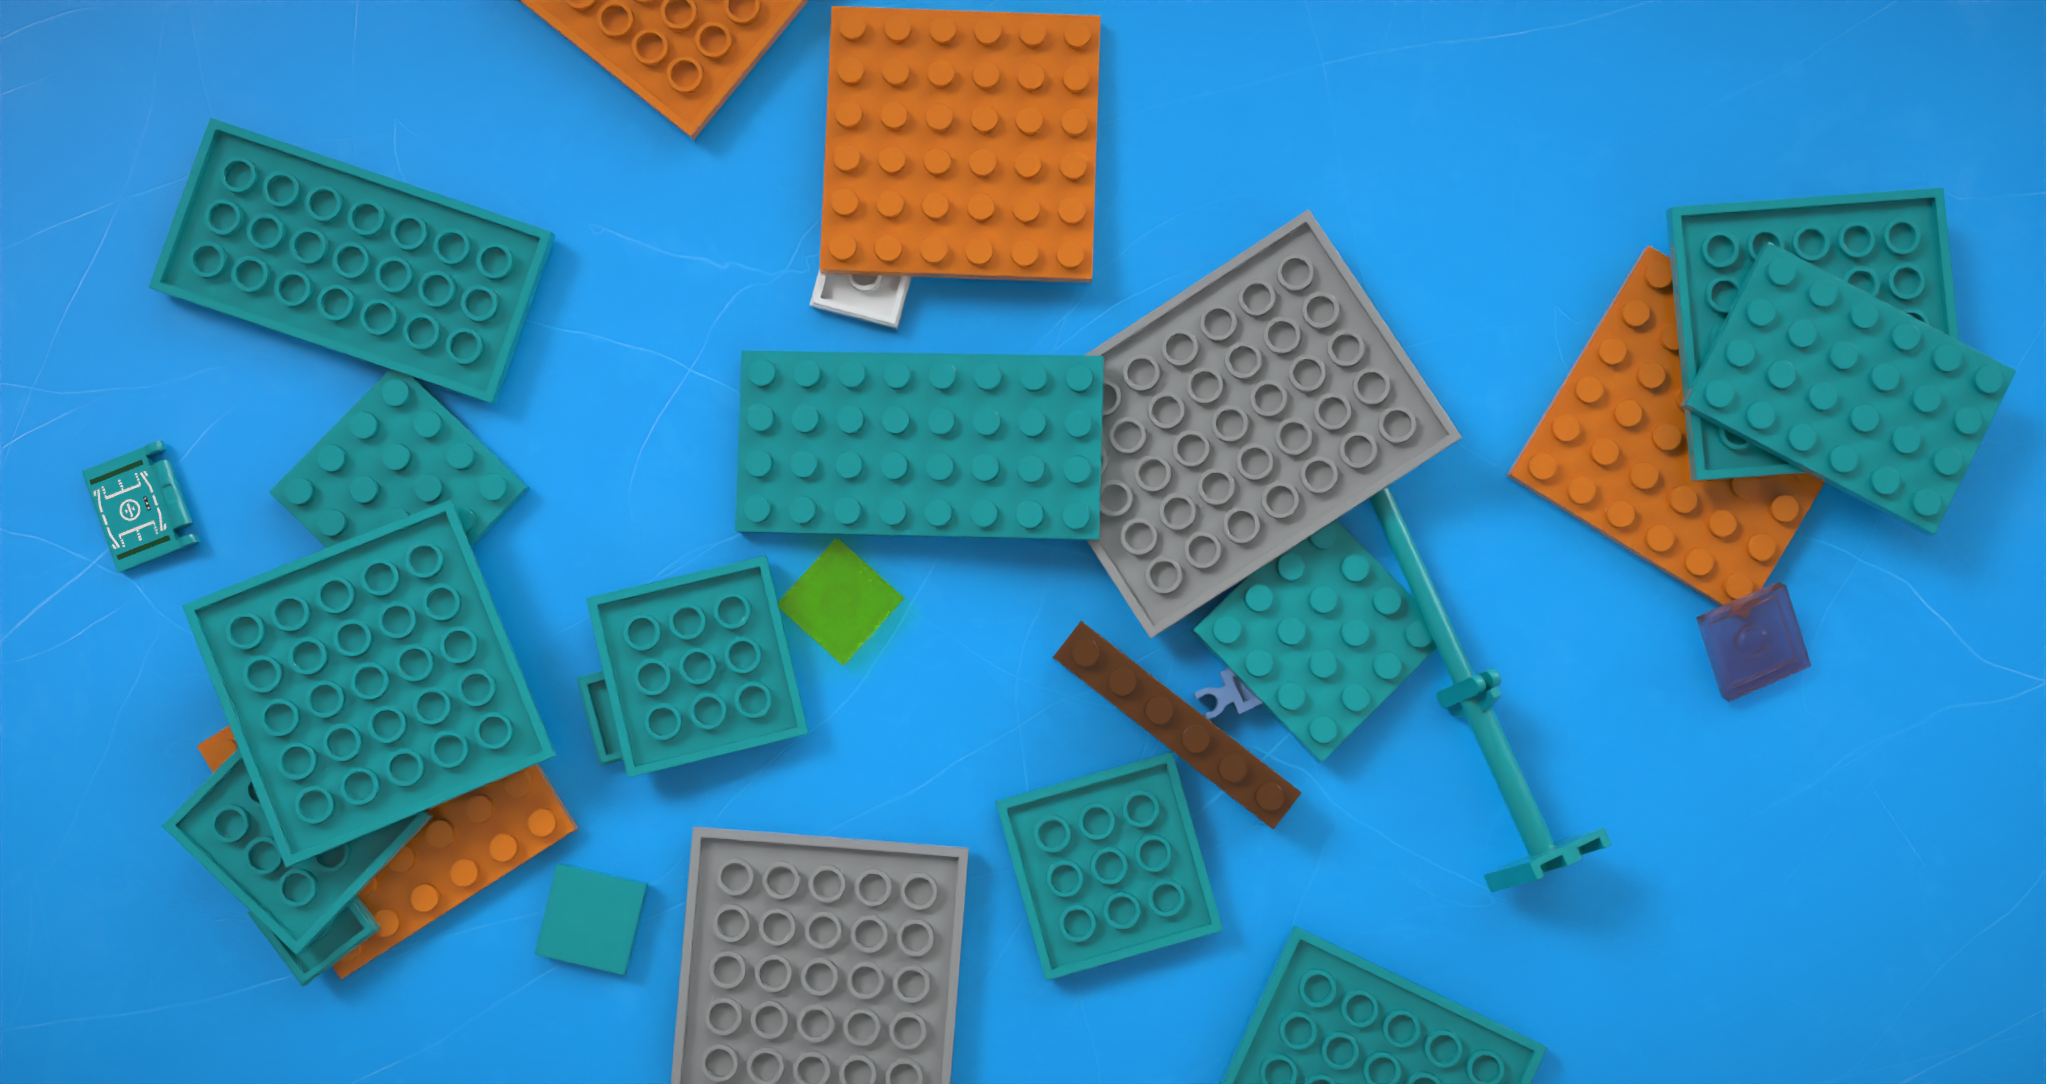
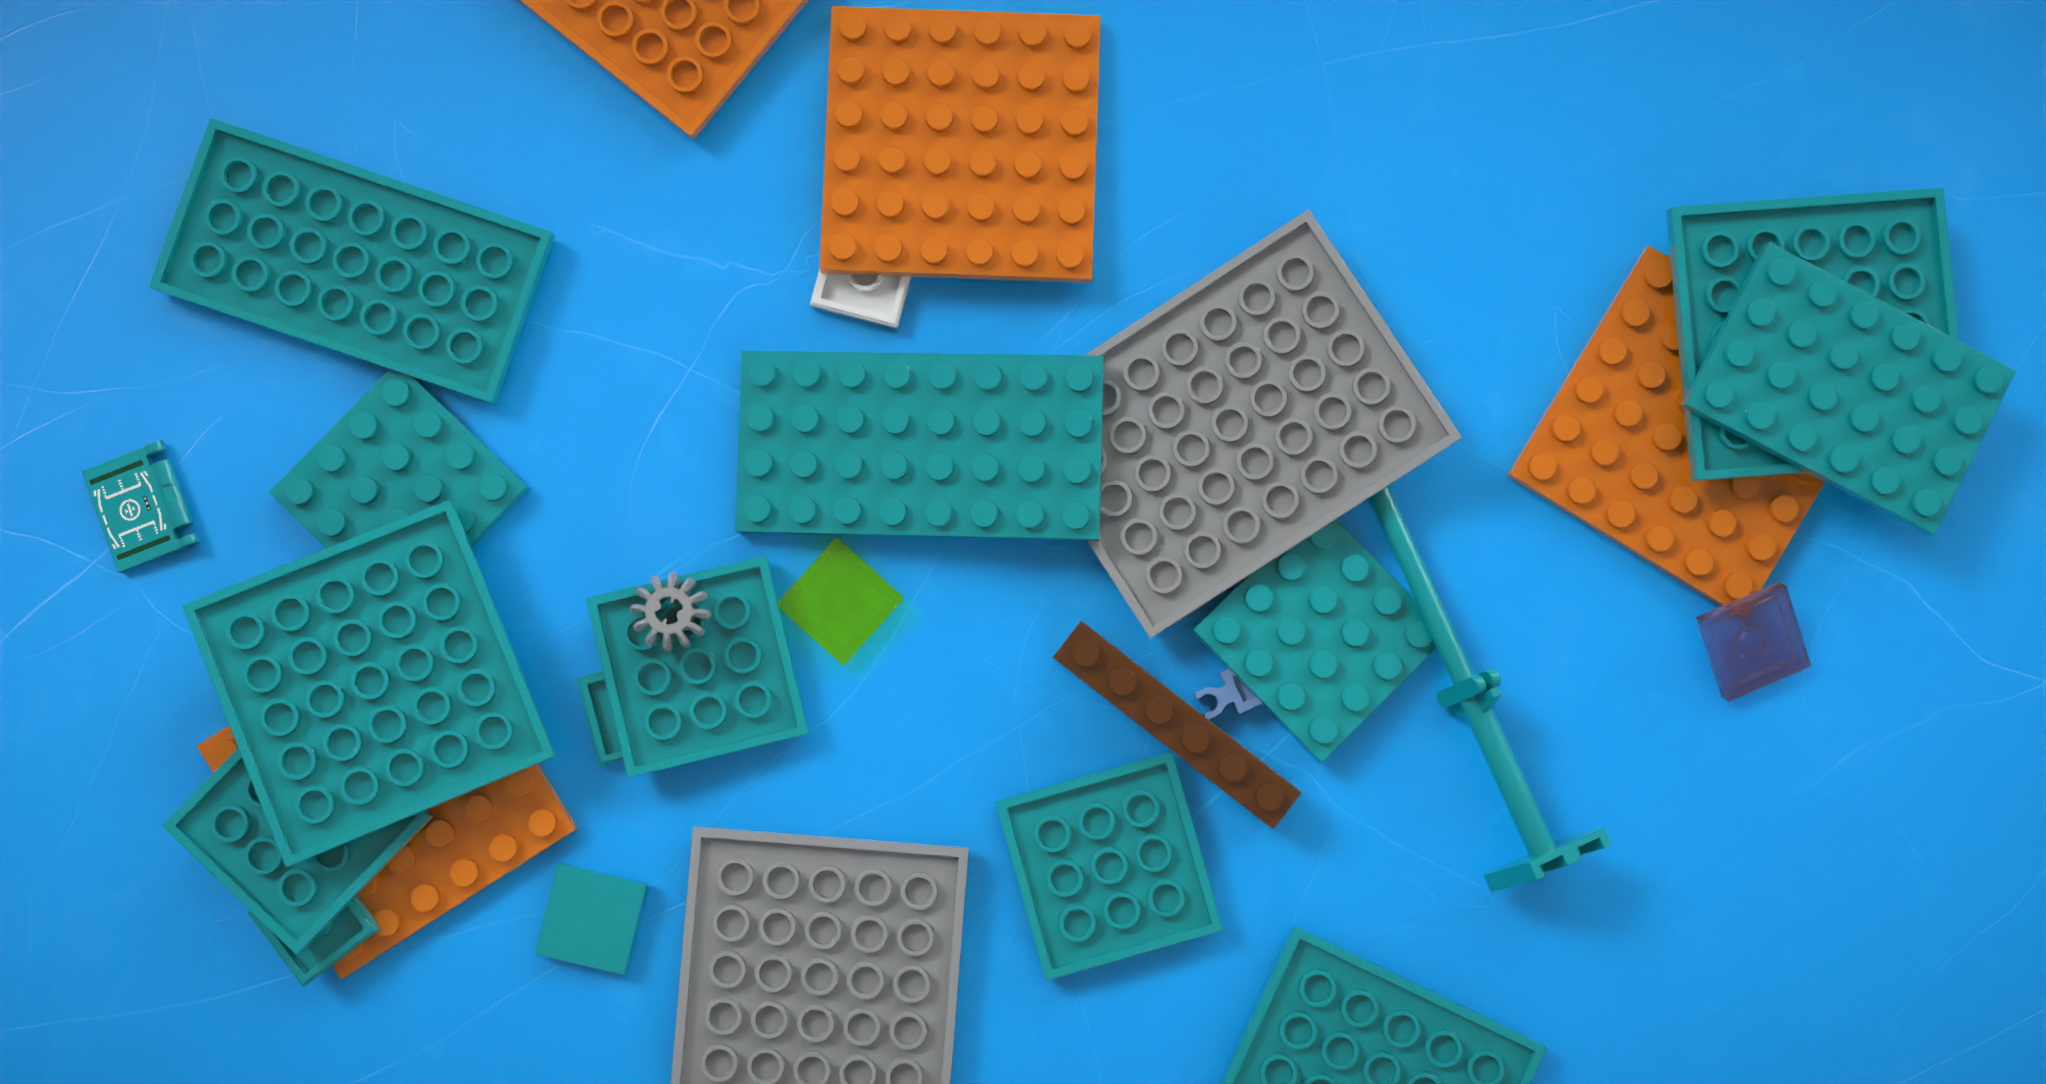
(655, 607): none -> light grey gear

